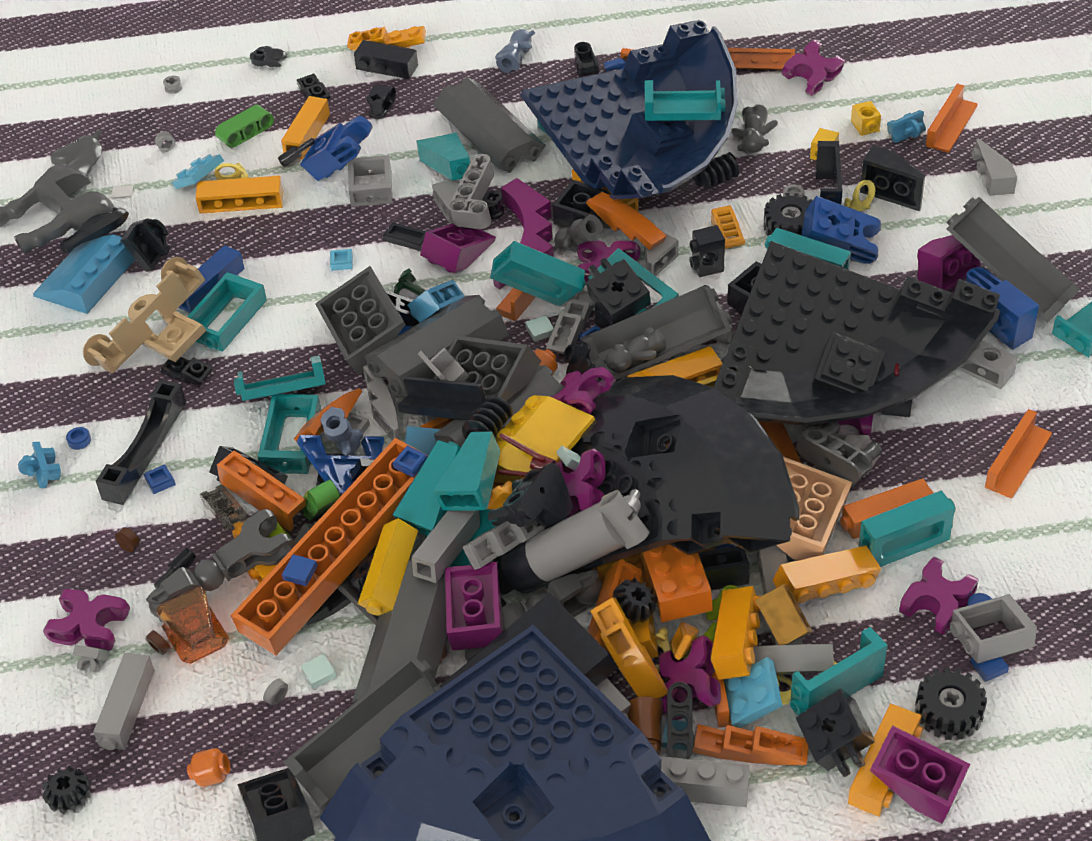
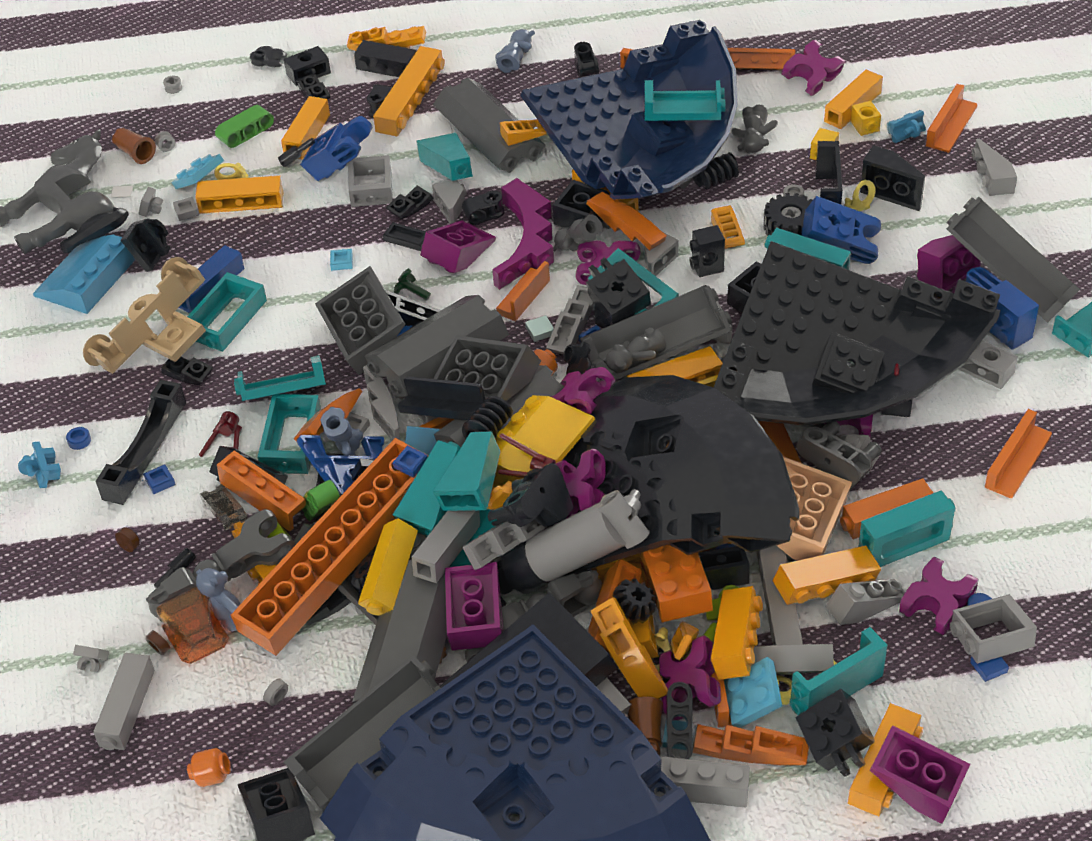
(66, 790): black gear -> none
(86, 619): magenta piece -> none
(138, 147): none -> dark orange plant
(150, 203): none -> light grey tile
(186, 208): none -> light grey plate
(224, 603): none -> sand blue piece
(226, 426): none -> dark red plant
(299, 570): blue tile -> none
(307, 63): none -> black brick
(318, 671): light aqua tile -> none
(408, 91): none -> light orange brick
(410, 204): none -> black slope
(435, 300): dark azure slope -> none
(445, 366): light grey panel -> none
(467, 204): light grey beam -> none
(520, 131): none -> light orange slope
(537, 274): teal piece -> none
(569, 457): light aqua tile -> none
(614, 64): blue arm -> none
(783, 615): pearl gold panel -> none
(862, 89): none -> light orange brick
(863, 600): none -> light grey slope
(944, 716): black bush -> none

